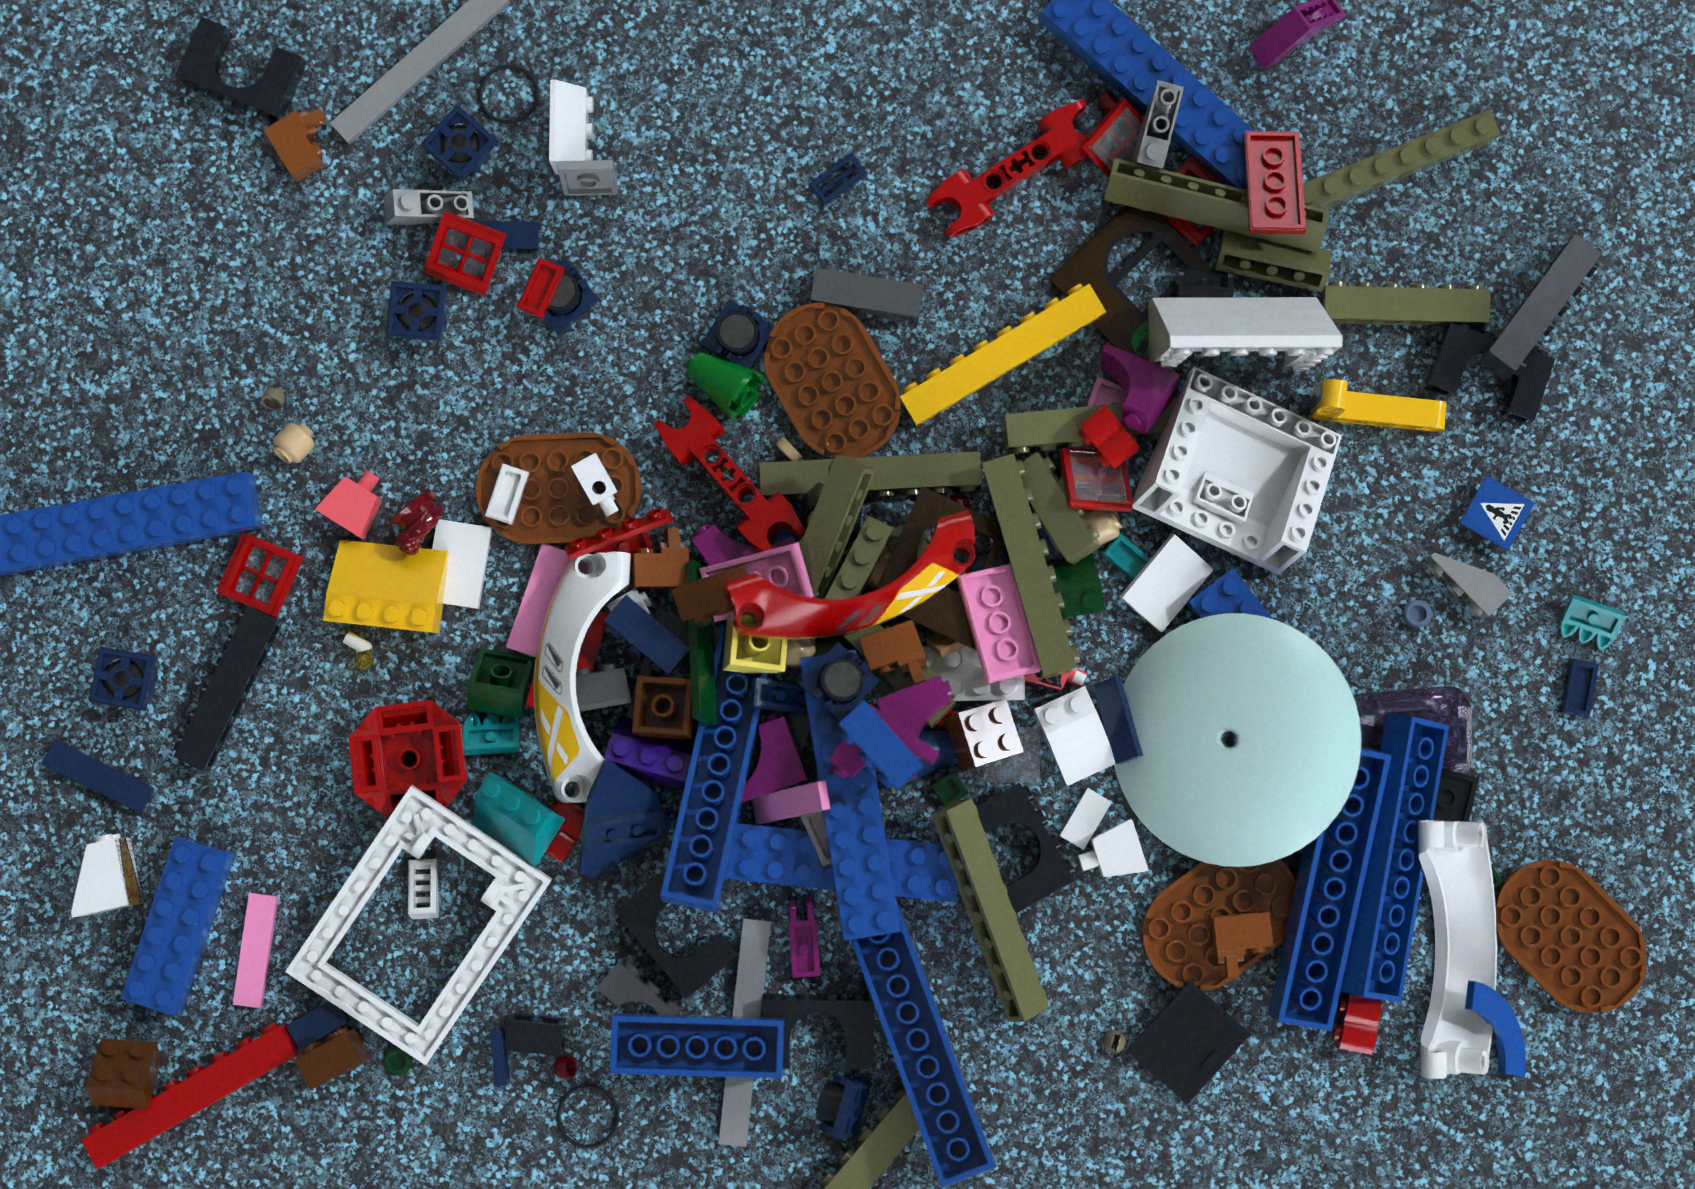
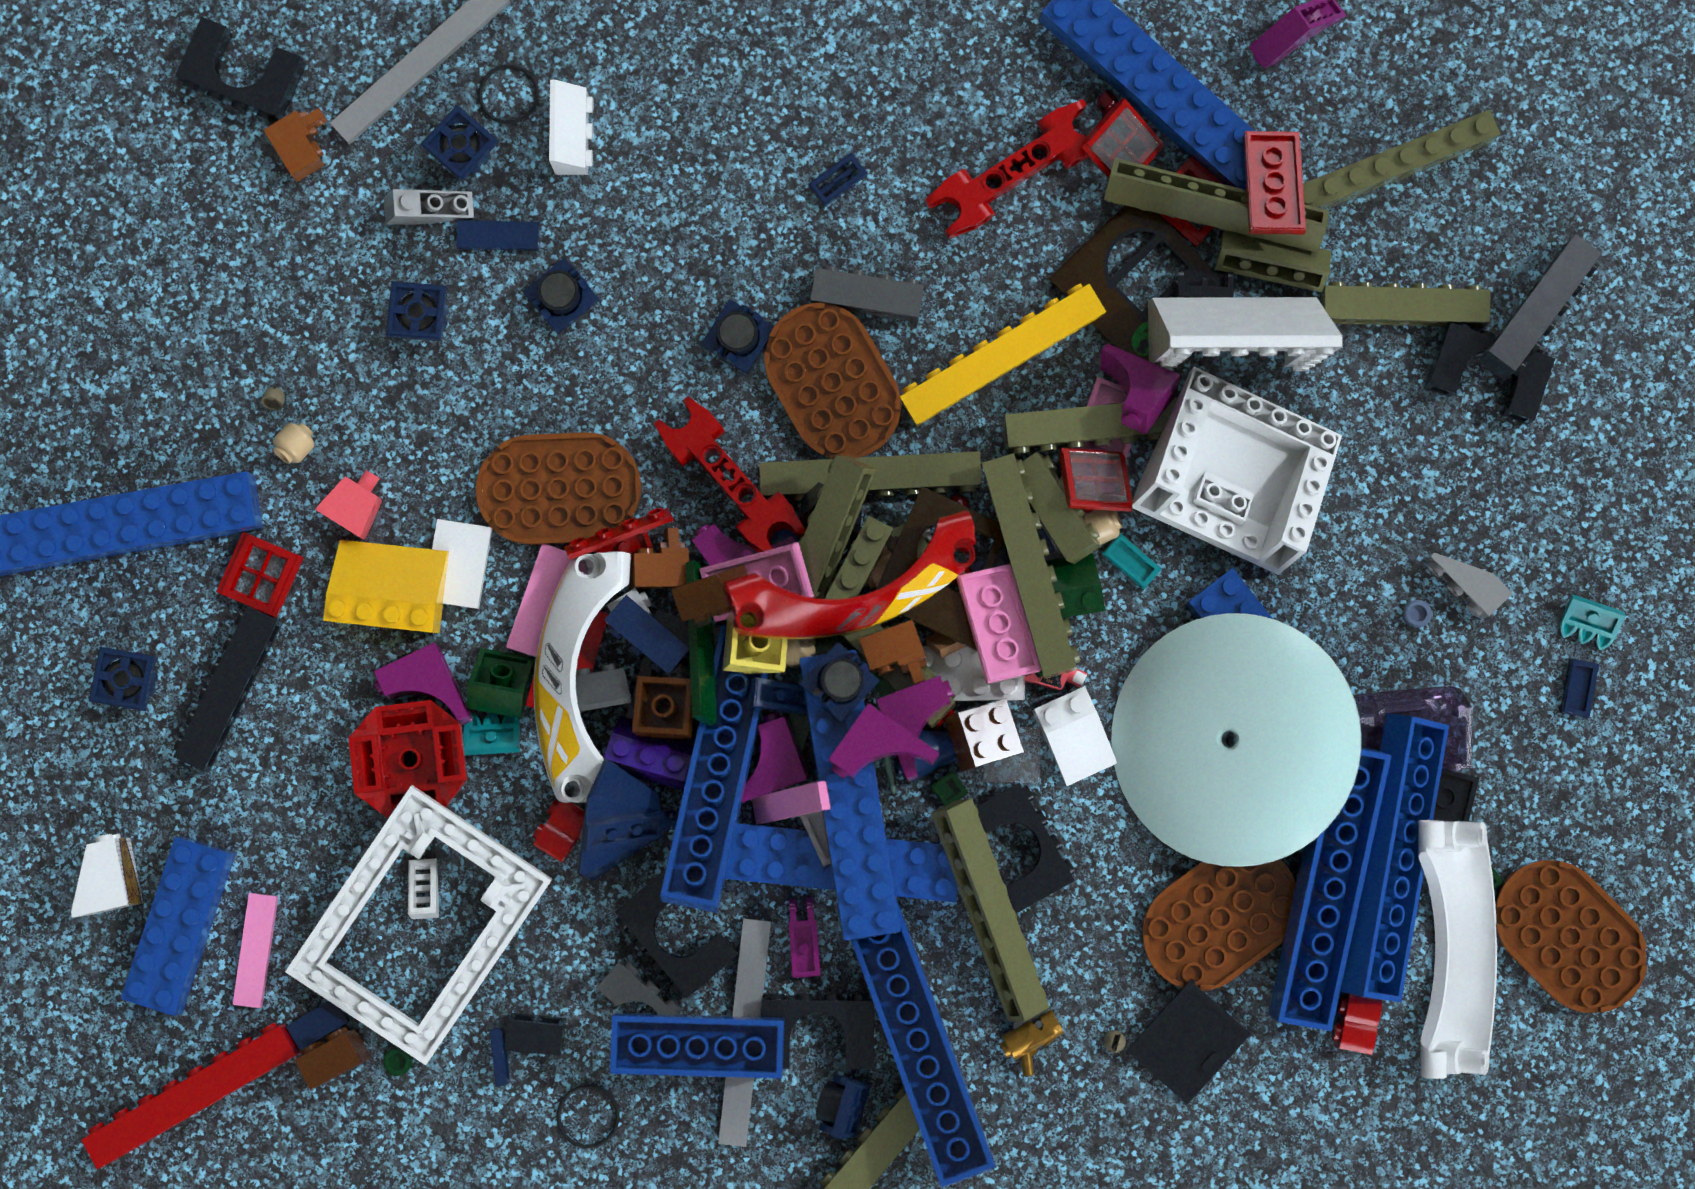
(98, 776): dark blue tile -> none
(124, 1073): reddish brown brick -> none
(363, 649): arm -> none
(417, 521): dark red piece -> none
(423, 674): none -> magenta arch
(464, 253): red piece -> none
(507, 494): white tile -> none
(515, 818): teal slope -> none
(540, 288): red tile -> none
(565, 1067): dark red hinge -> none
(588, 177): light grey tile -> none
(592, 470): white torso -> none
(725, 383): green cone -> none
(788, 449): tan tile -> none
(879, 746): blue brick -> none
(1029, 1036): none -> pearl gold piece
(1085, 818): white tile -> none
(1107, 437): red brick -> none
(1115, 852): white torso -> none
(1117, 720): dark blue tile -> none
(1158, 125): light grey slope -> none
(1166, 583): white tile -> none
(1239, 932): dark orange hinge -> none
(1336, 404): yellow beam -> none
(1497, 513): piece -> none
(1498, 1013): blue tile -> none

